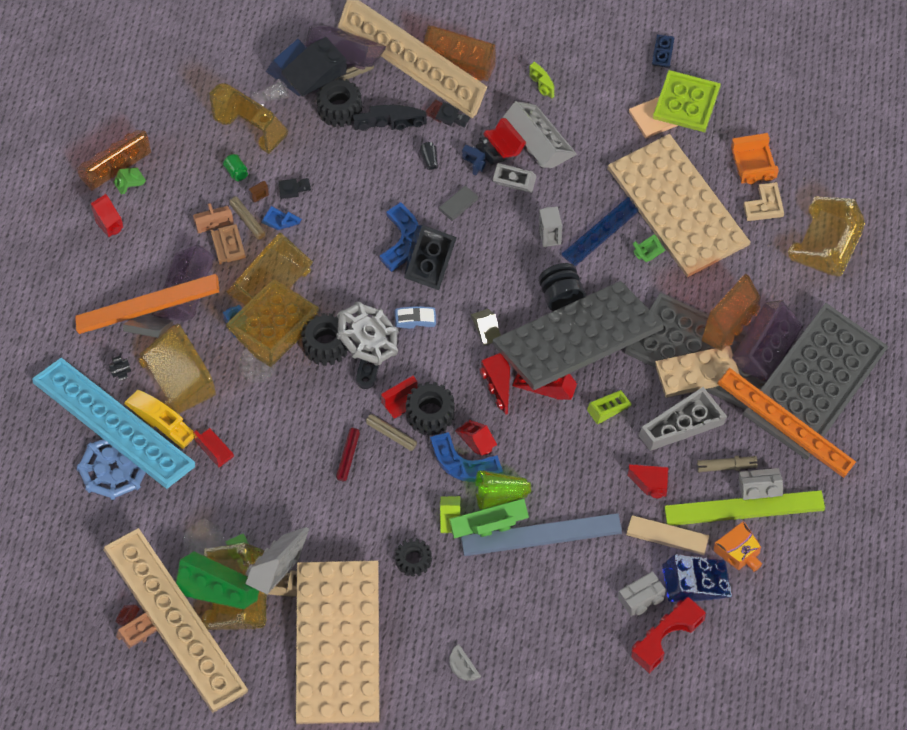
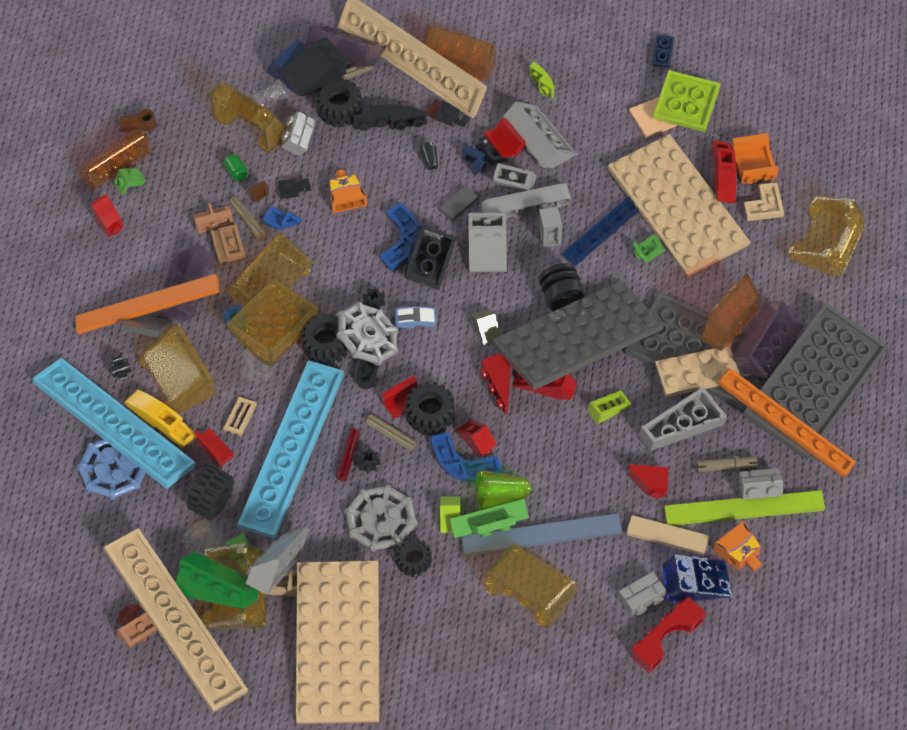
(144, 120): none -> reddish brown piece
(210, 492): none -> black tyre
(234, 430): none -> tan tile
(291, 449): none -> medium azure plate
(298, 133): none -> light grey brick
(346, 192): none -> orange torso
(368, 461): none -> black gear
(374, 298): none -> black gear
(378, 507): none -> light grey plate
(462, 666): light grey tile -> none
(487, 242): none -> light grey slope
(528, 201): none -> light grey beam
(531, 583): none -> clear yellow windscreen
(725, 171): none -> red slope

